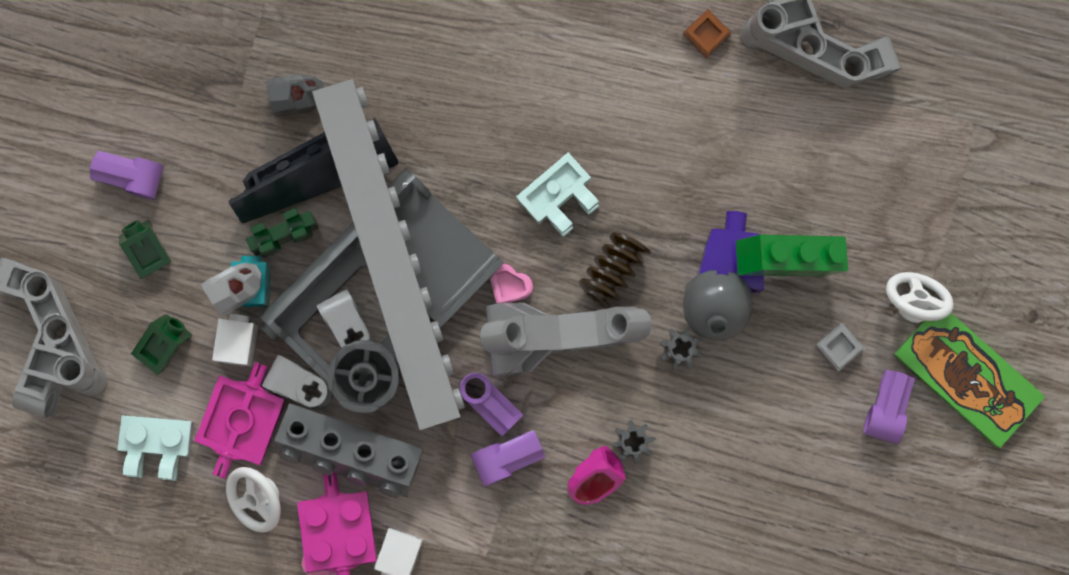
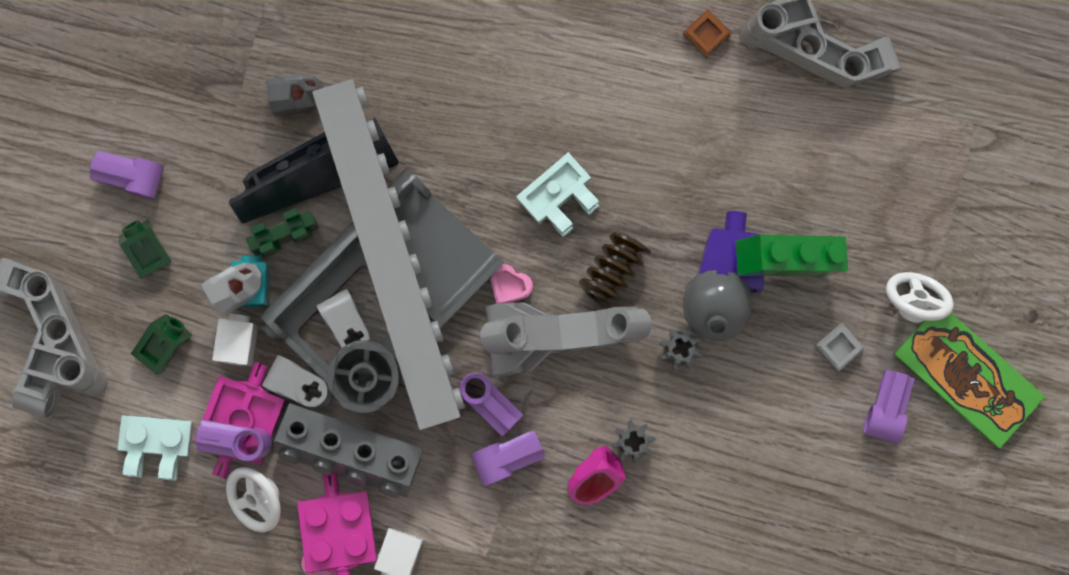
(230, 440): none -> medium lavender piece

